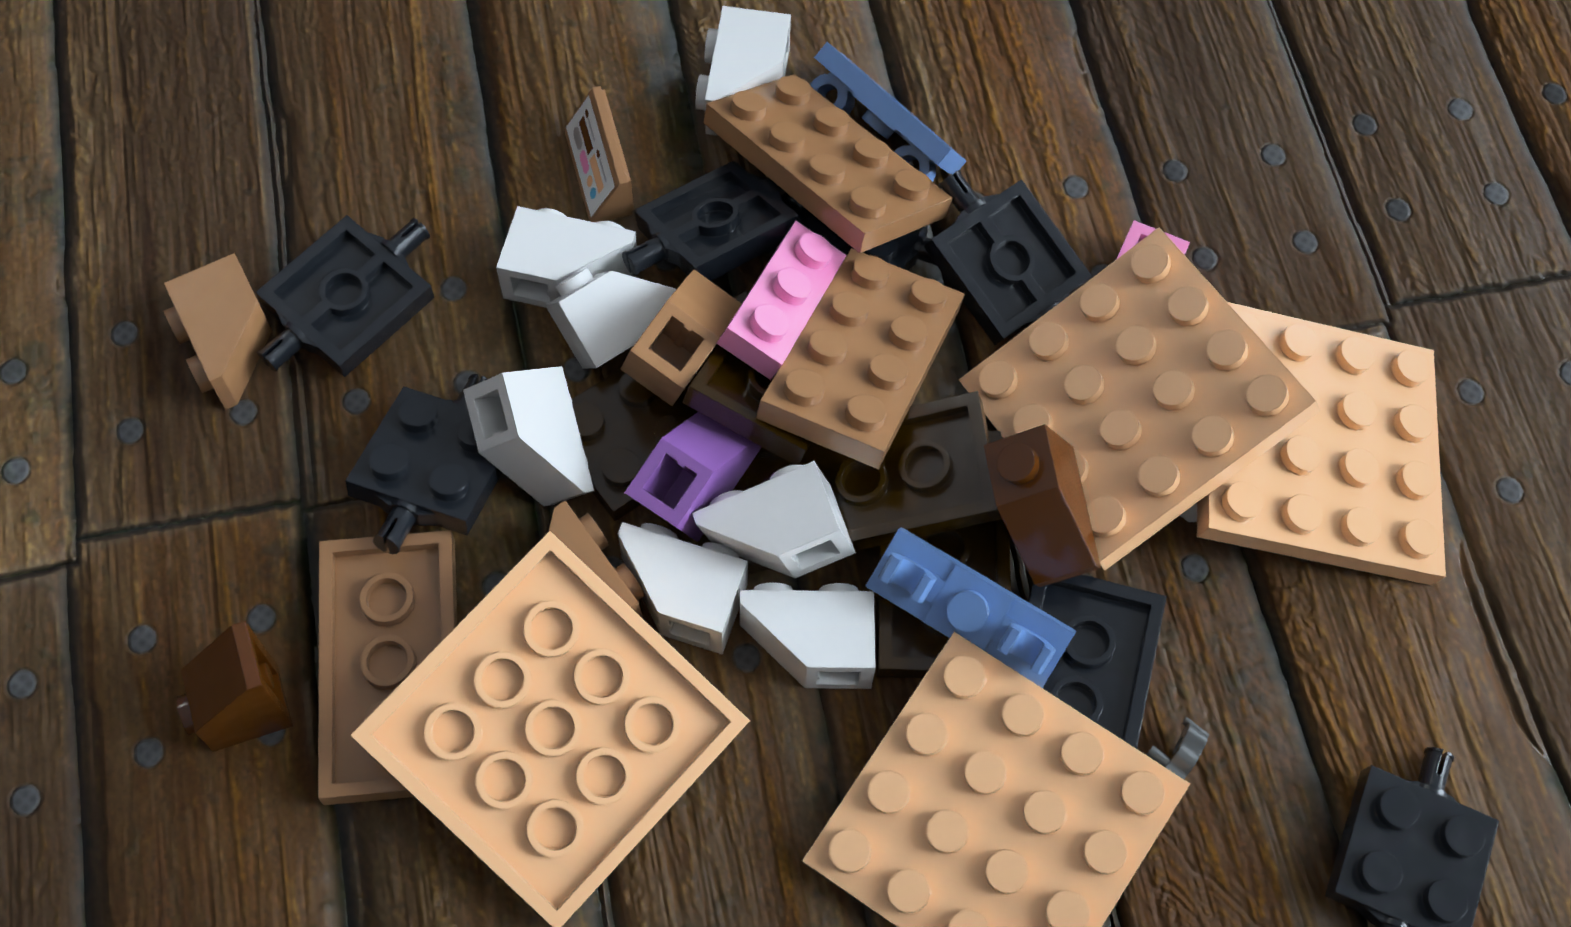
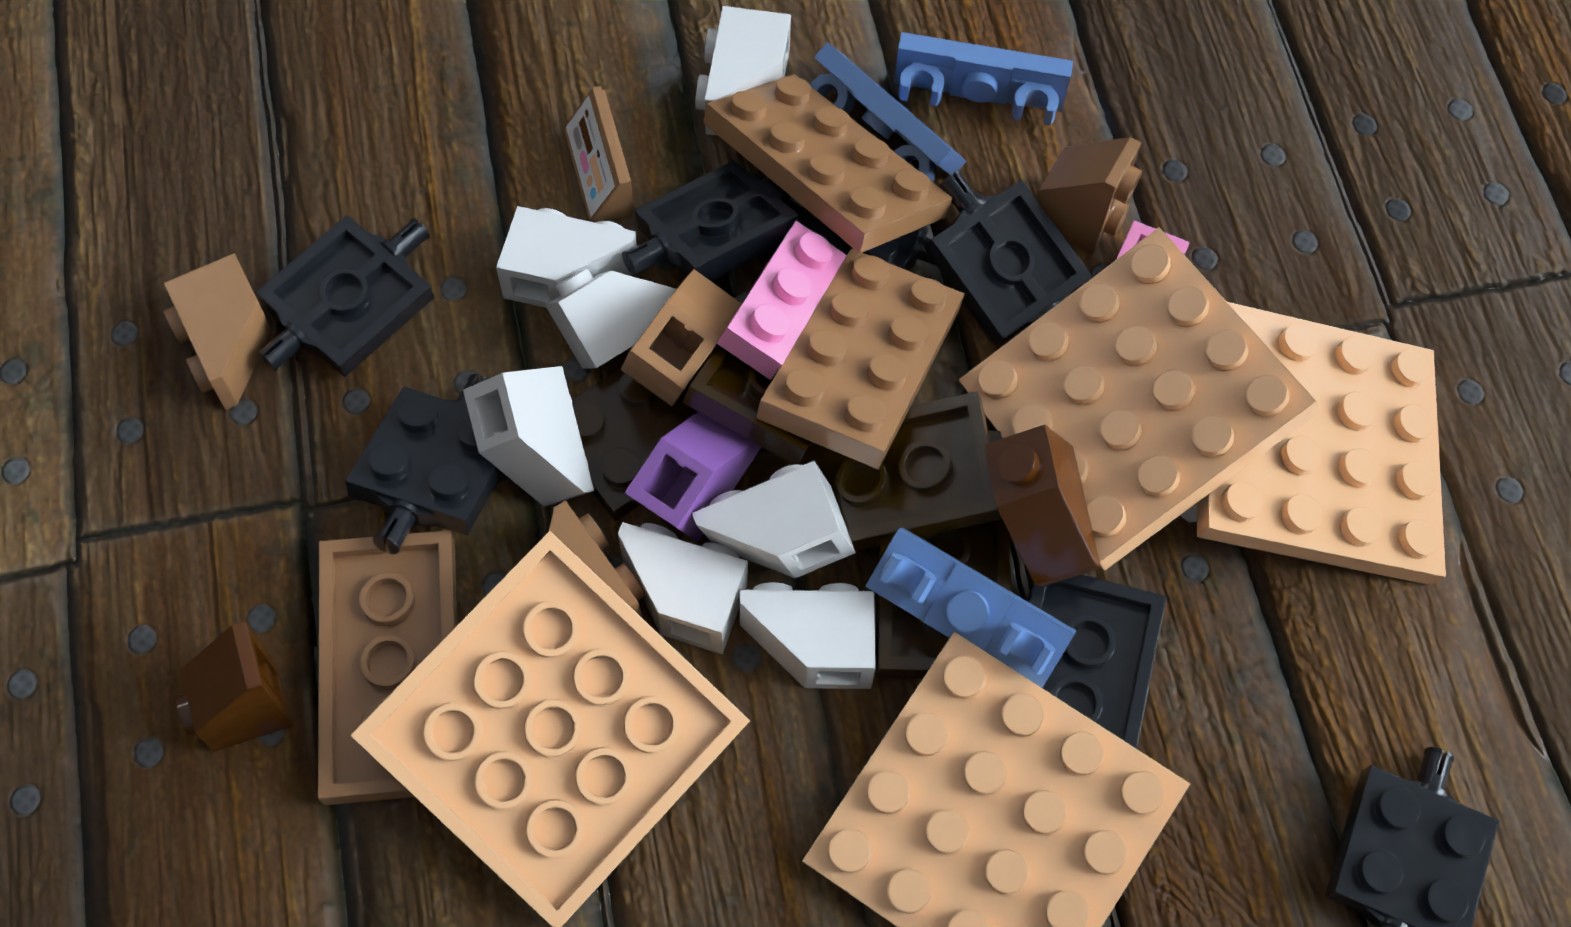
(982, 74): none -> medium blue plate
(1091, 189): none -> medium nougat slope
(1186, 752): dark grey piece -> none

